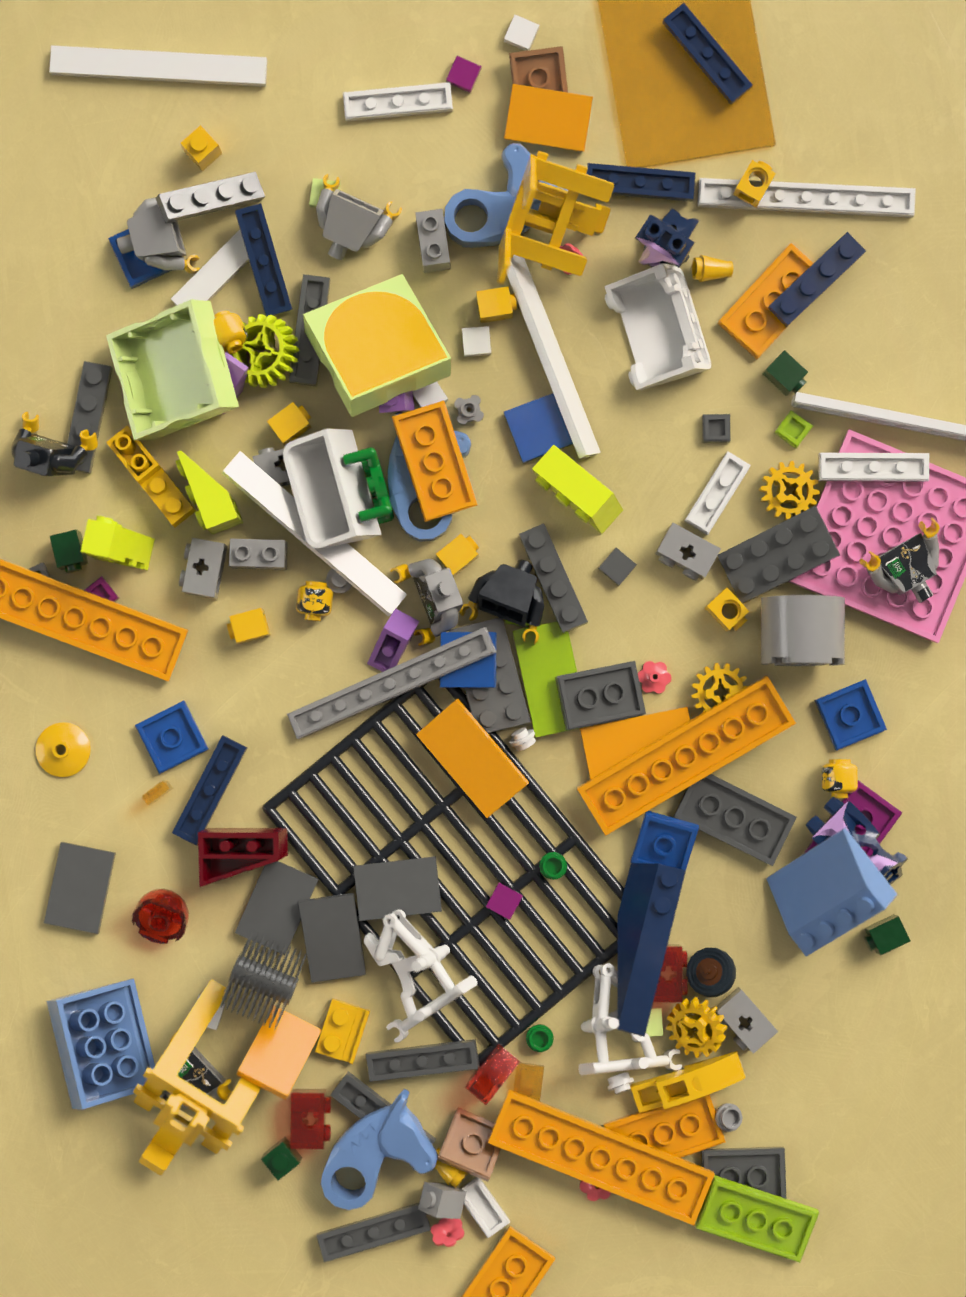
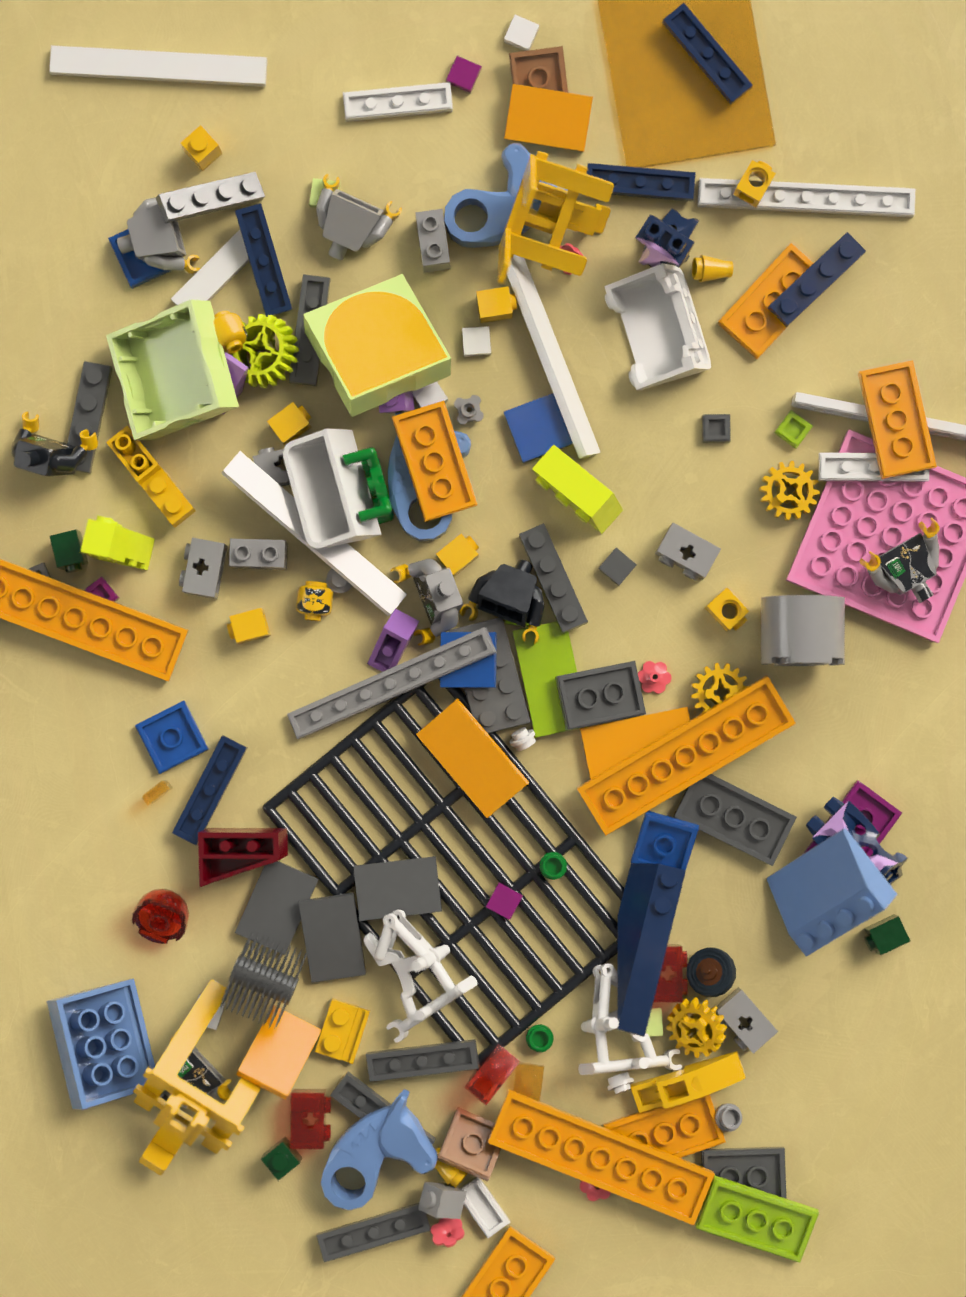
(76, 746): yellow dish -> none
(79, 887): dark grey tile -> none
(215, 504): neon yellow slope -> none
(717, 493): white tile -> none
(778, 555): dark grey plate -> none
(786, 374): dark green brick -> none
(839, 777): yellow head -> none
(850, 714): blue tile -> none
(897, 419): none -> light orange tile

